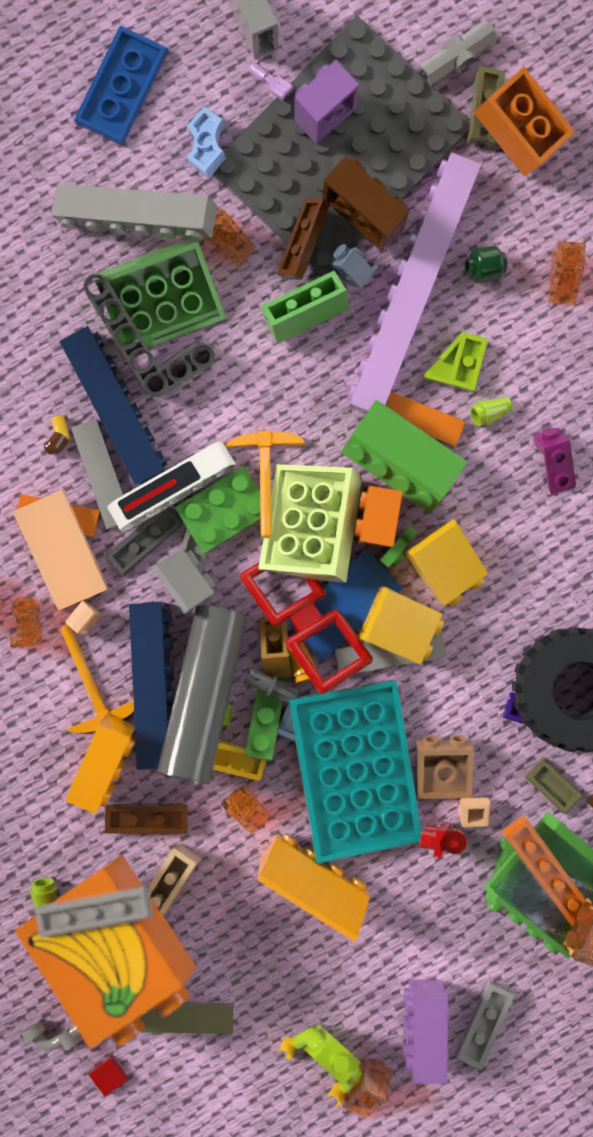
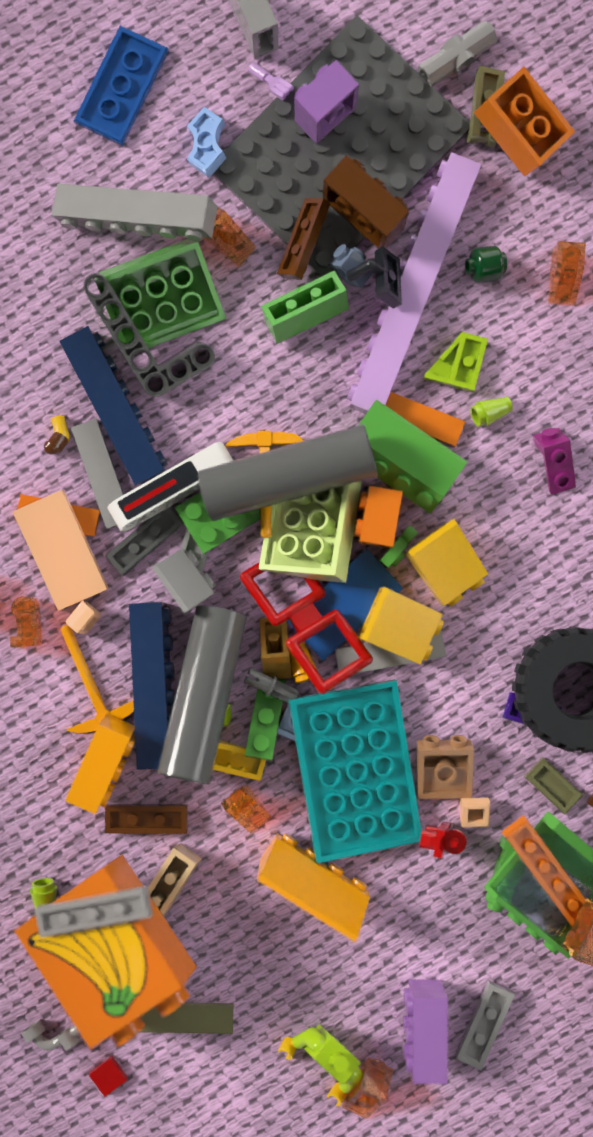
(287, 473): none -> dark grey piece
(387, 275): none -> black plate

